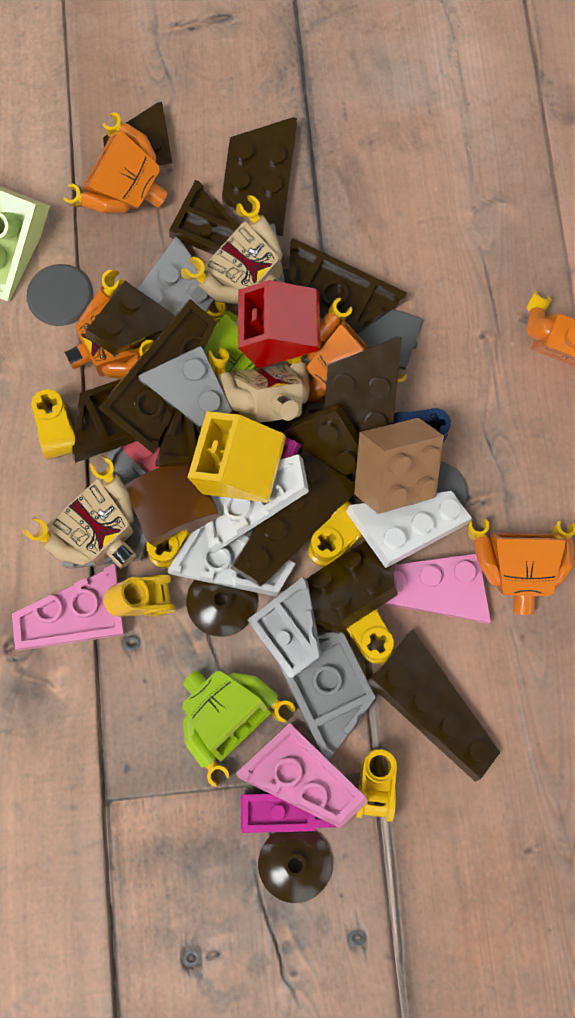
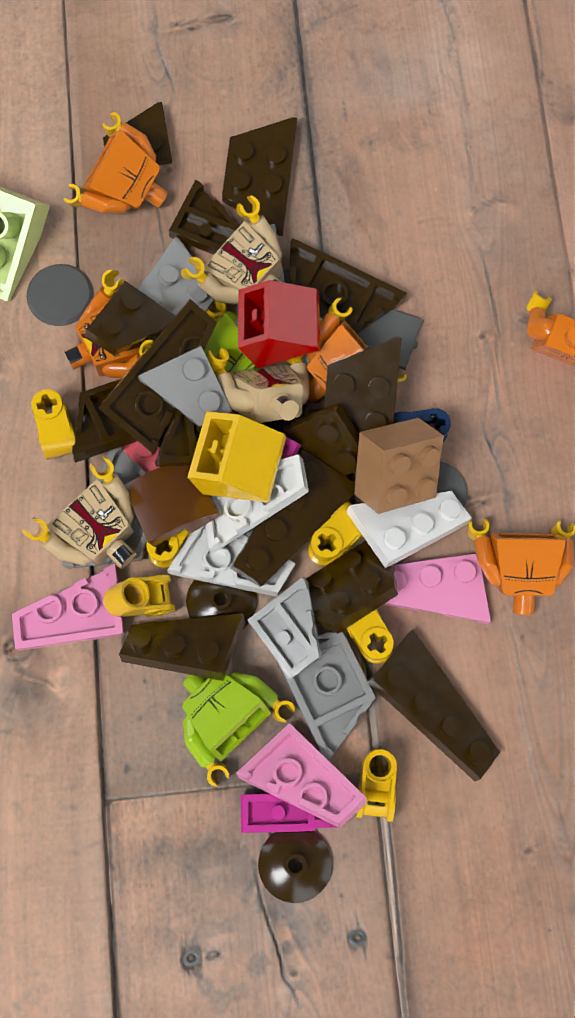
(186, 645): none -> dark brown wing

